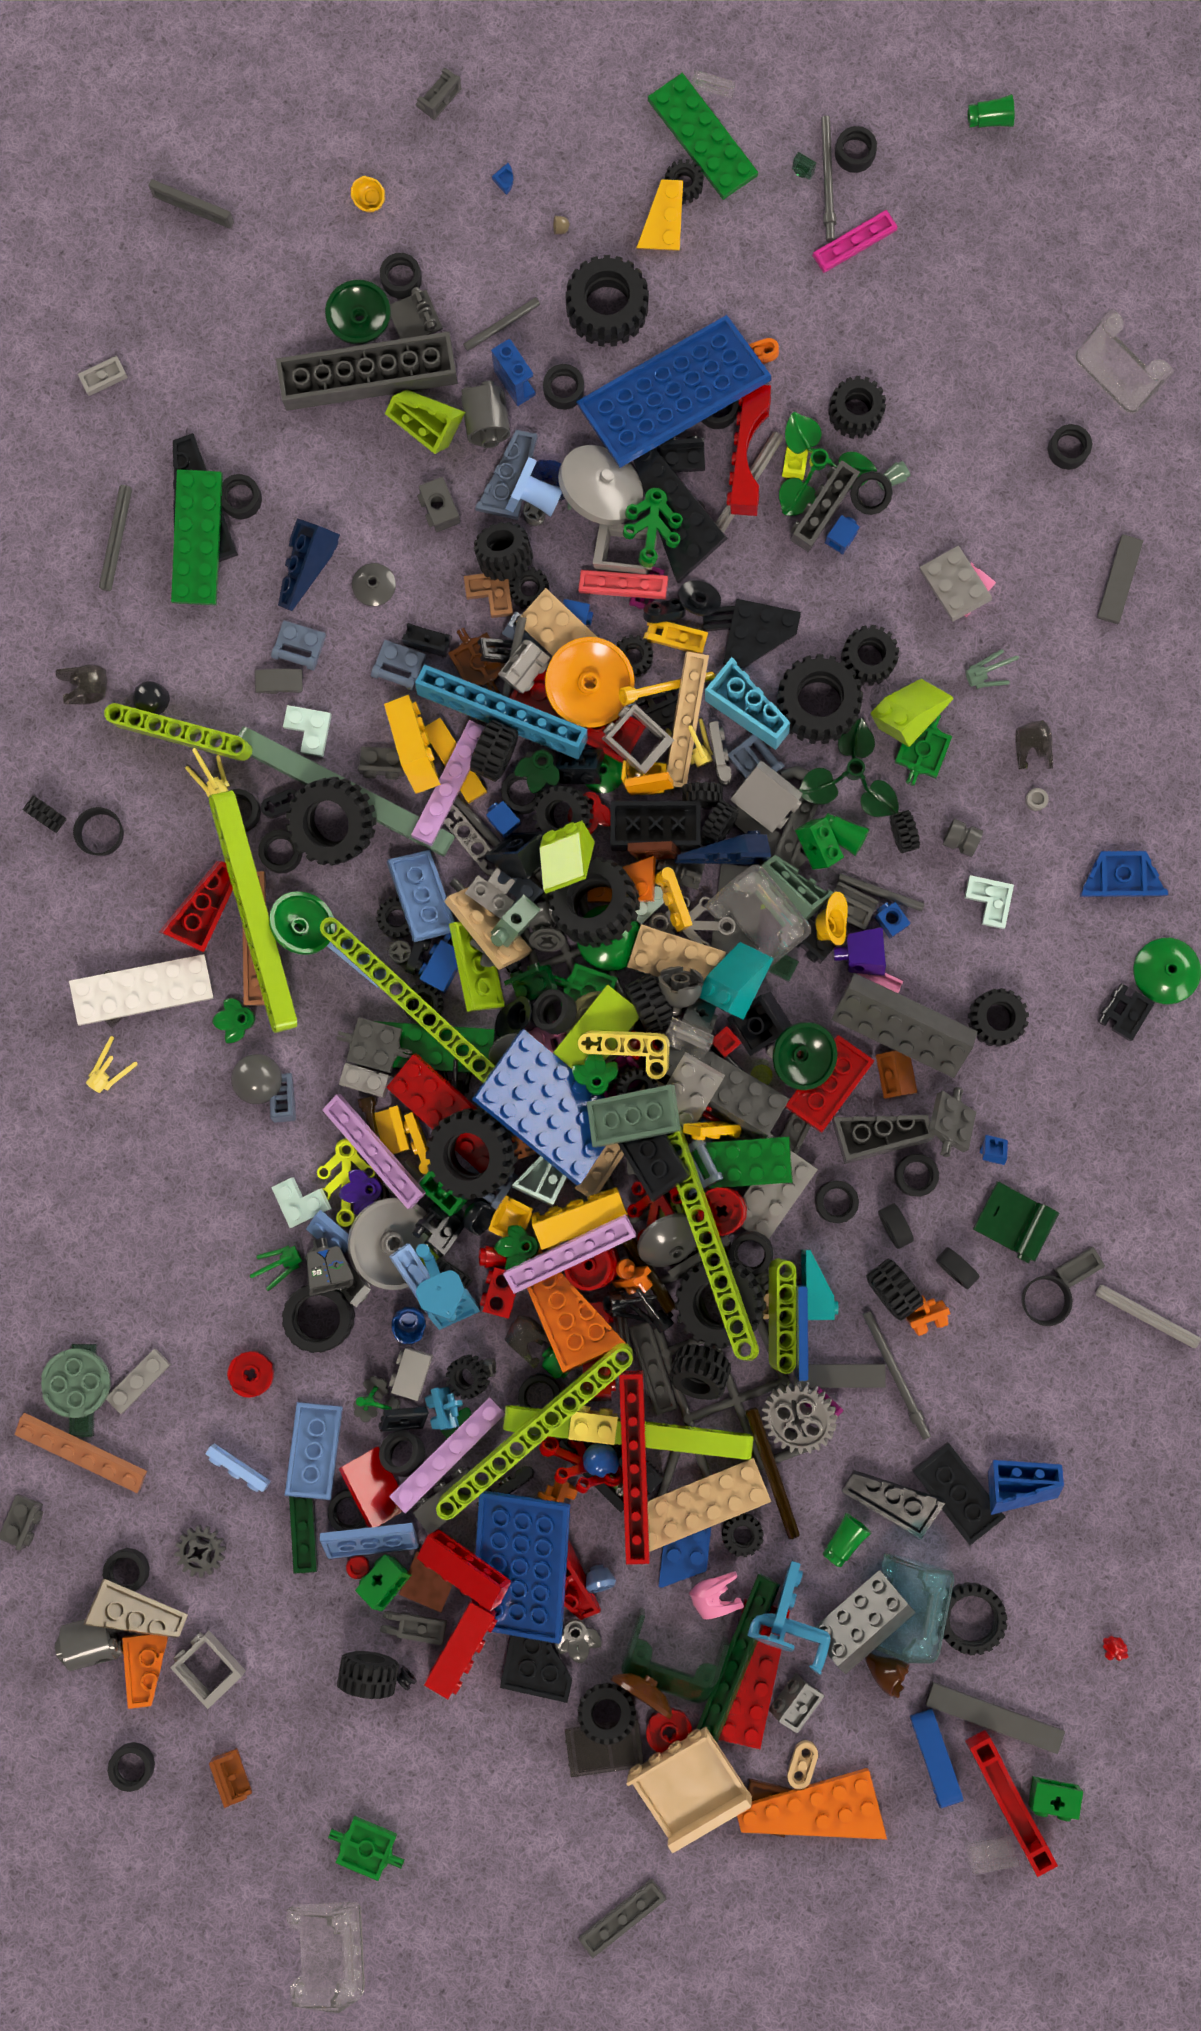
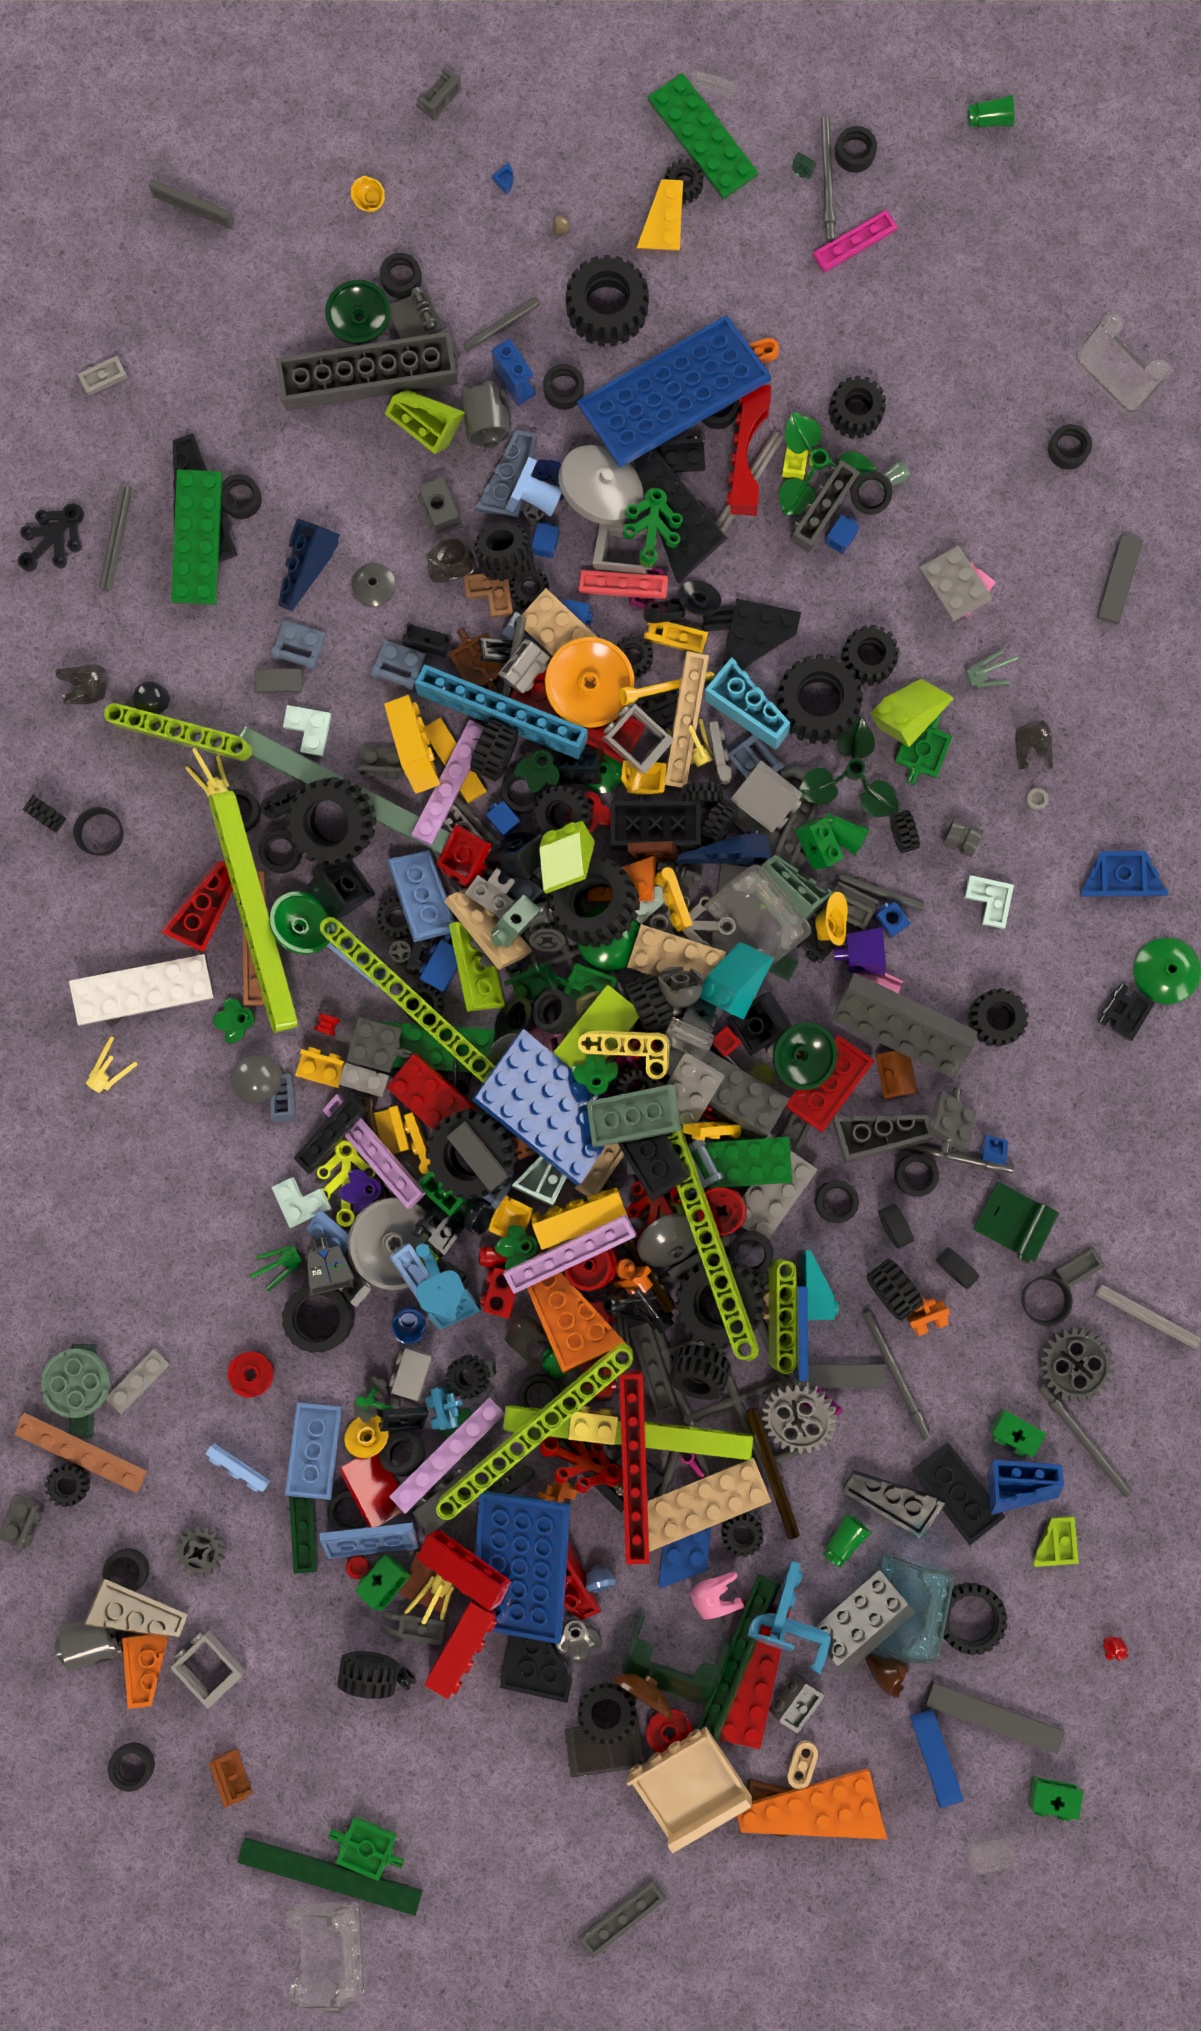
(54, 535): none -> black plant
(54, 1490): none -> black tyre
(320, 1067): none -> yellow bracket
(326, 1024): none -> red wheel
(329, 1876): none -> dark green tile
(331, 1133): none -> black tile
(340, 889): none -> black slope
(359, 1432): none -> yellow dish
(439, 1588): none -> light yellow plant
(452, 563): none -> clear smoke helmet
(464, 856): none -> red plate
(477, 1156): none -> dark grey tile
(545, 540): none -> blue brick
(600, 1460): blue hair -> none
(649, 783): light orange tile -> none
(692, 1463): none -> dark pink hand
(959, 1157): none -> dark grey bar
(1011, 1803): red arch -> none
(1030, 1436): none -> green brick
(1056, 1405): none -> dark grey bar
(1057, 1543): none -> lime wing
(1088, 1348): none -> dark grey gear

